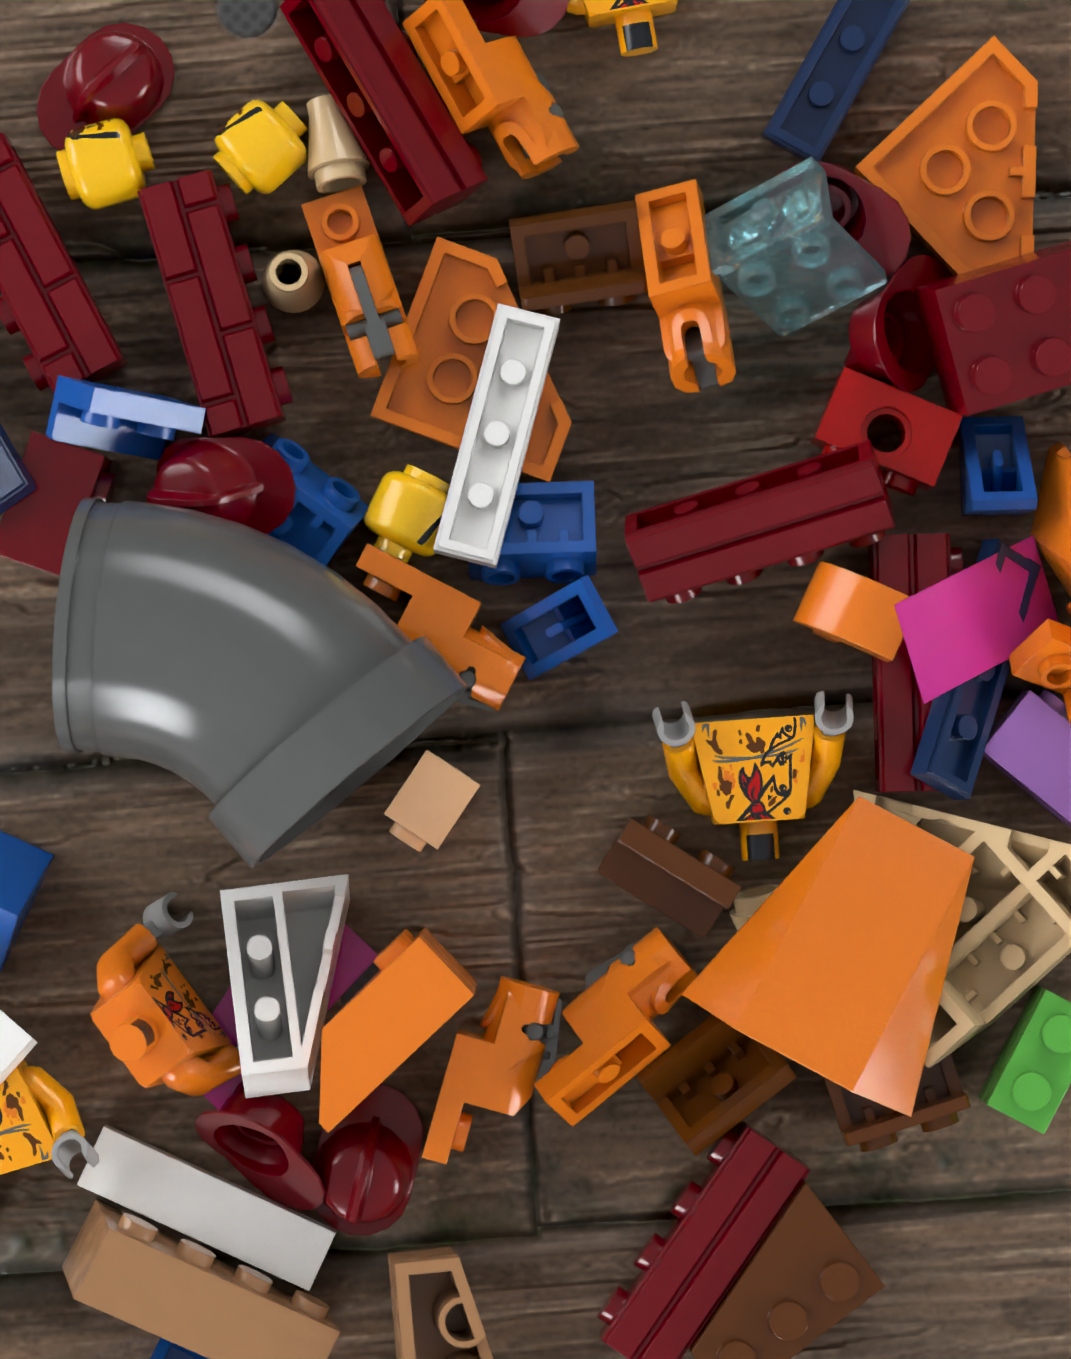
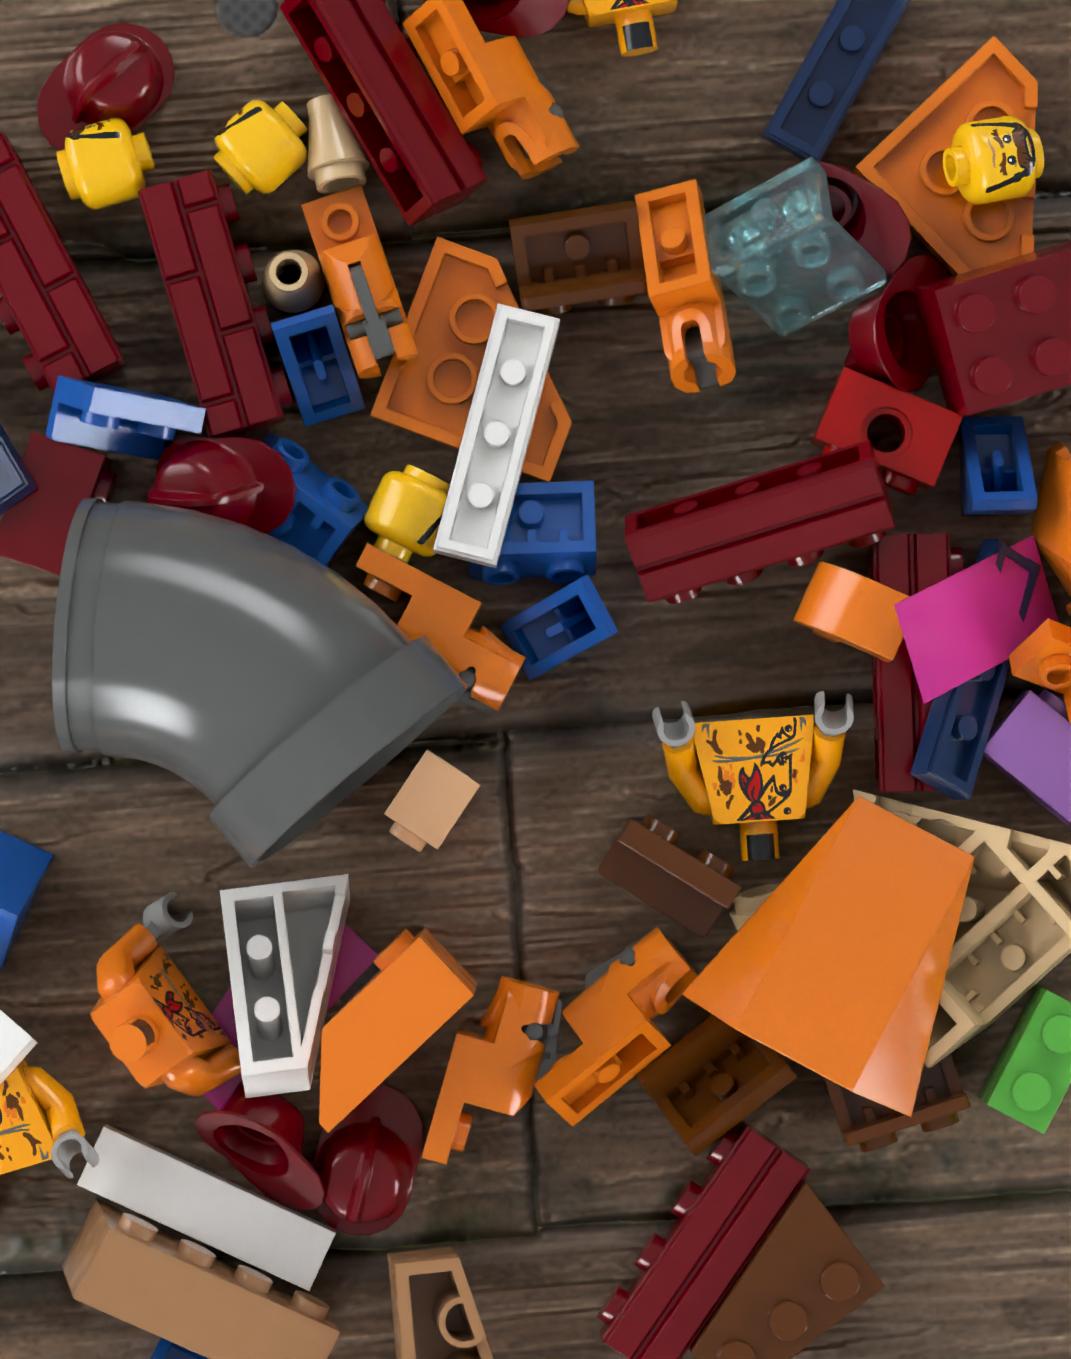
(318, 365): none -> blue slope
(994, 160): none -> yellow head

